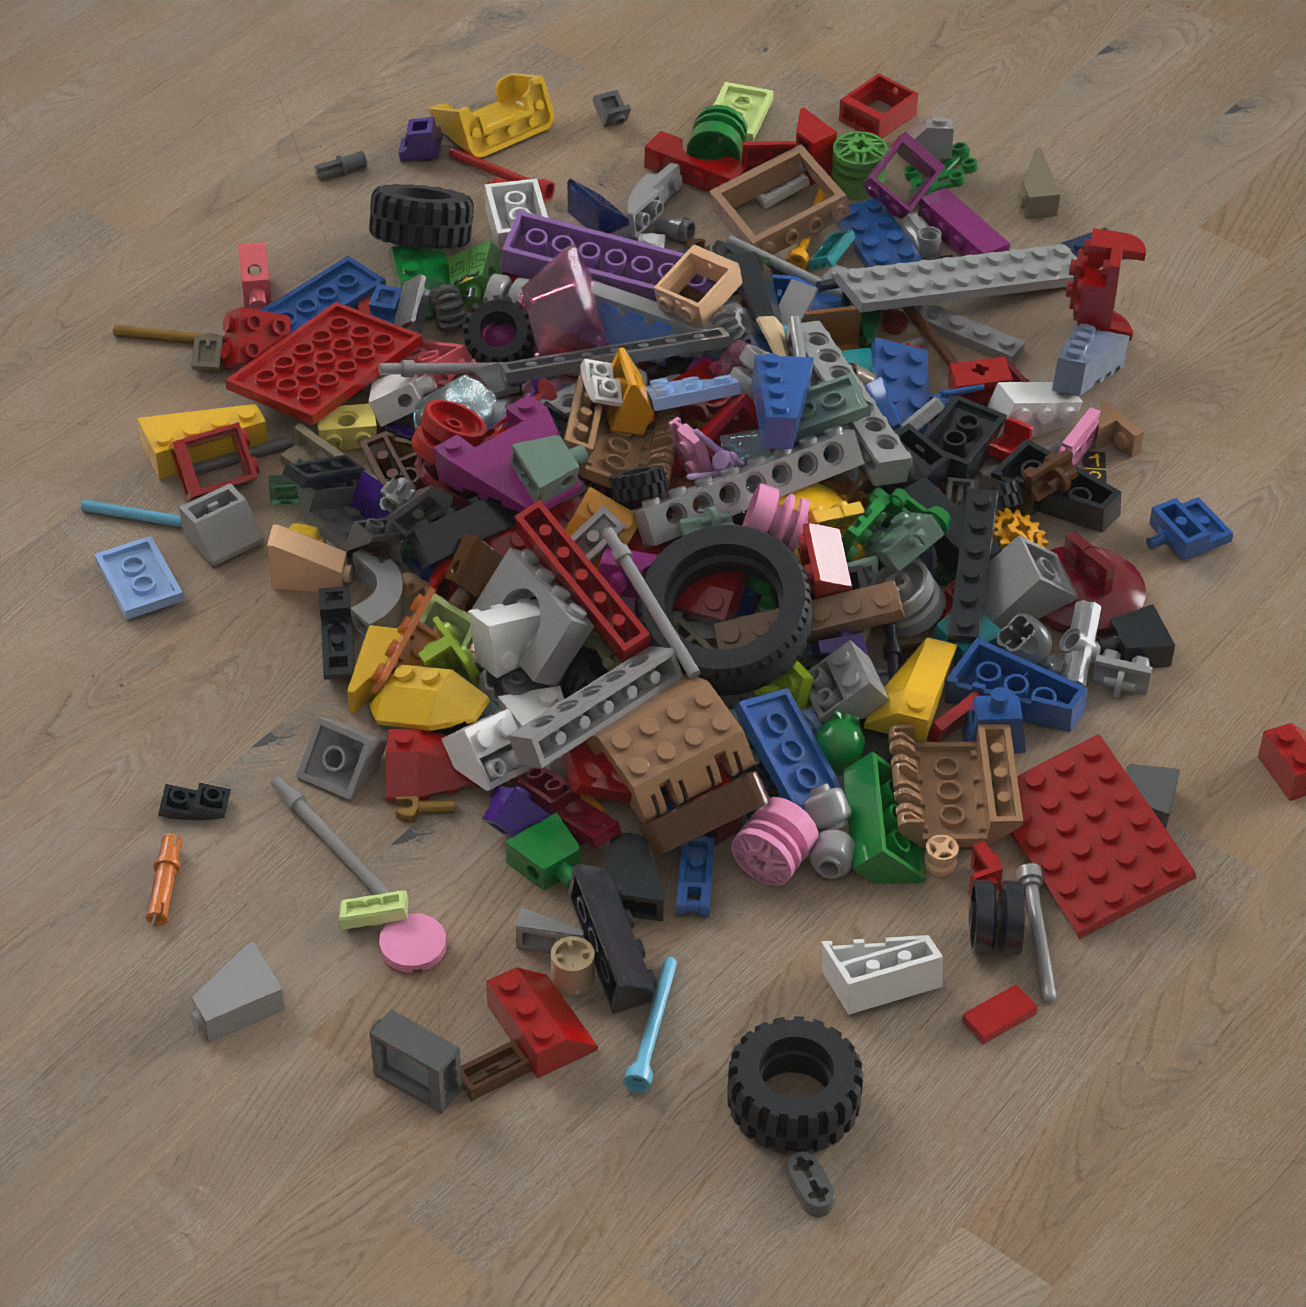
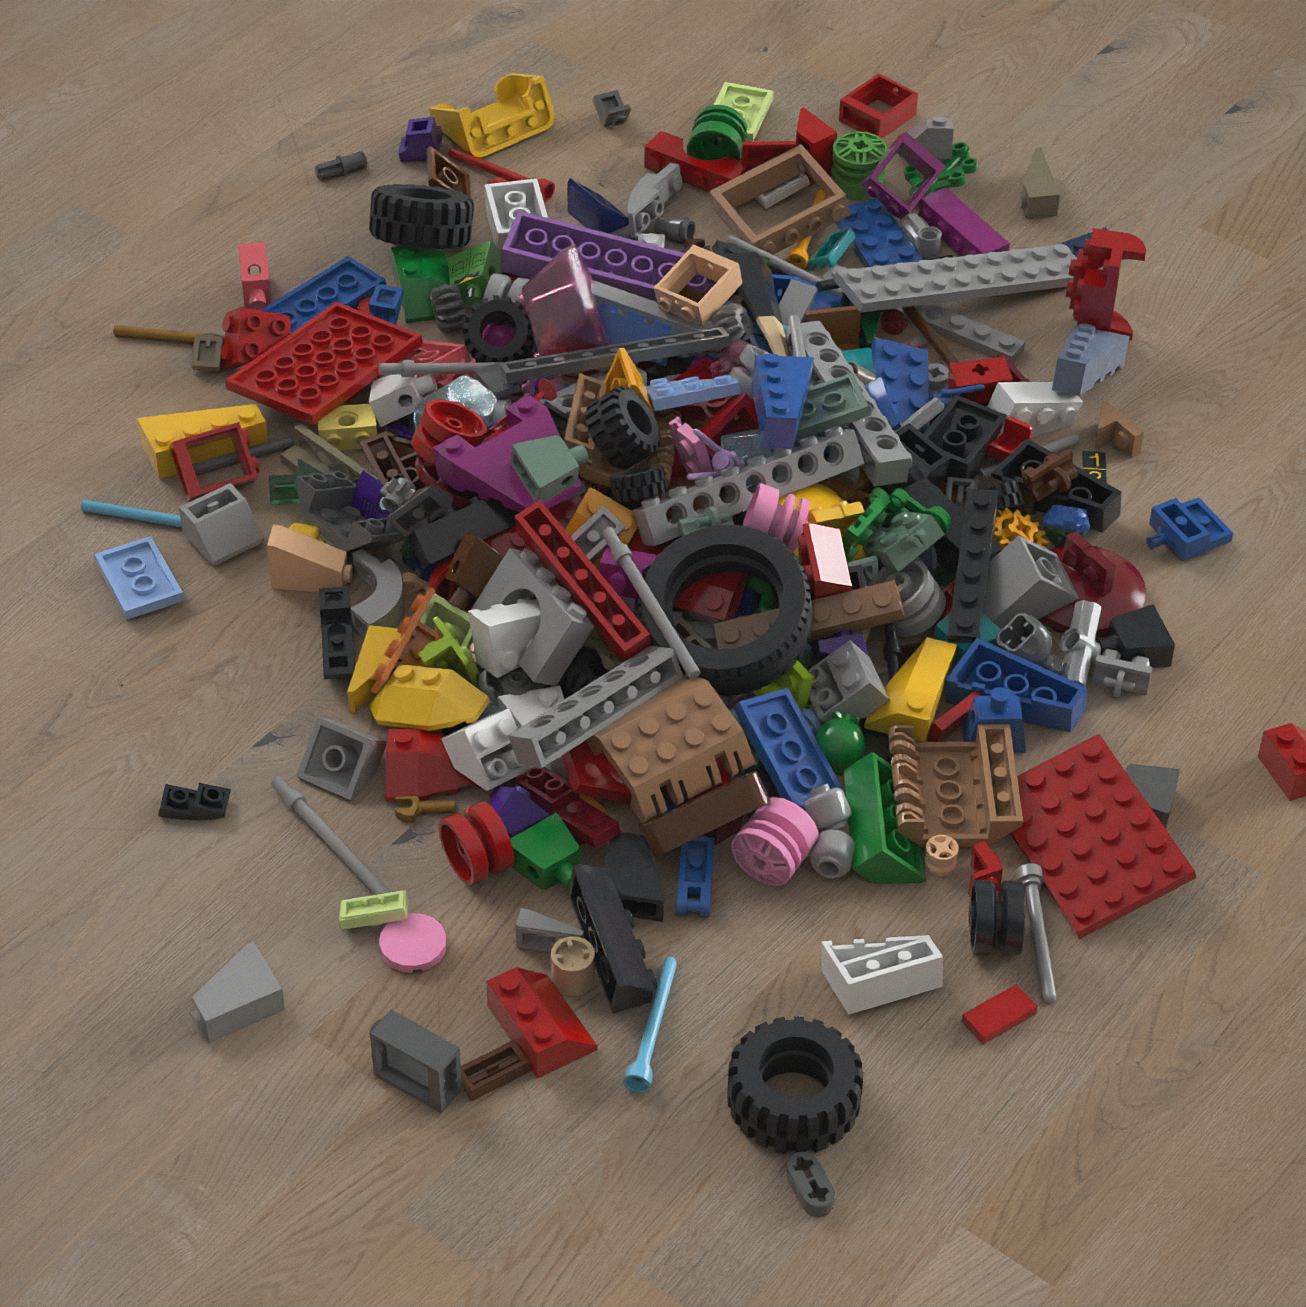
(166, 868): orange pin -> none
(323, 471): black tile -> none
(413, 304): dark grey panel -> none
(445, 173): none -> reddish brown slope
(476, 843): none -> red wheel
(600, 382): white slope -> none
(623, 427): none -> black tyre
(937, 378): none -> light grey wheel
(1063, 521): none -> blue piece
(1082, 435): bright pink plate -> none

